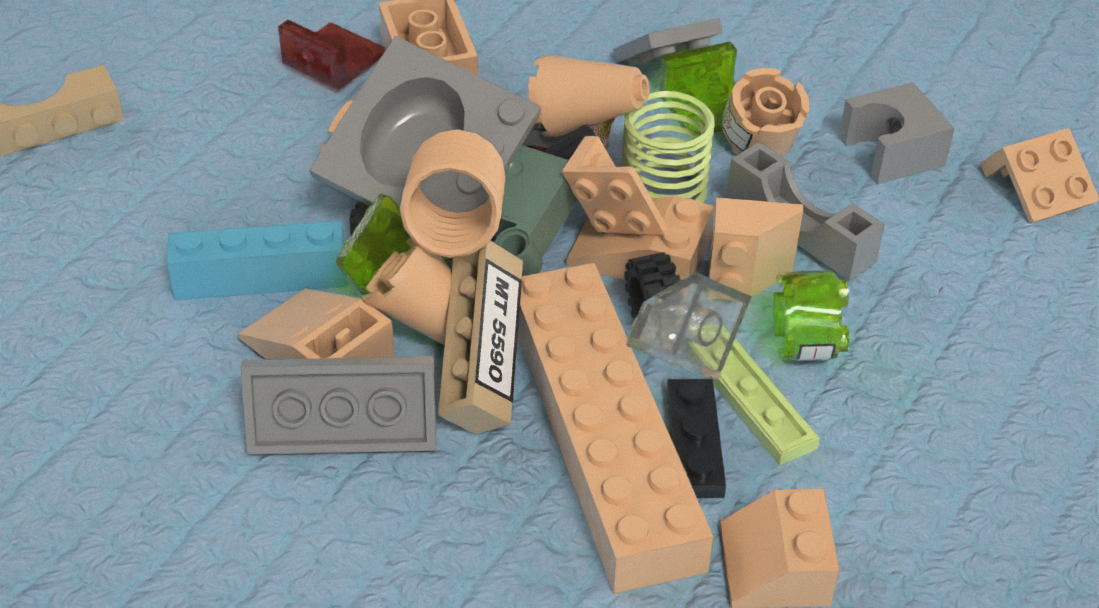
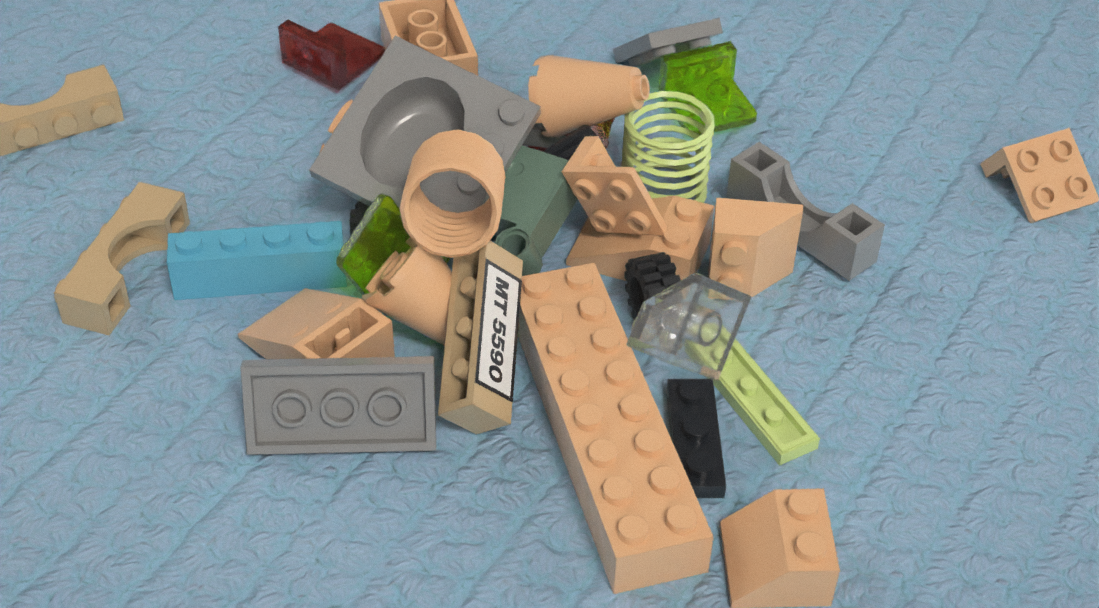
(94, 290): none -> tan arch
(764, 111): light nougat brick -> none
(810, 315): clear neon green brick -> none
(907, 130): light grey piece -> none

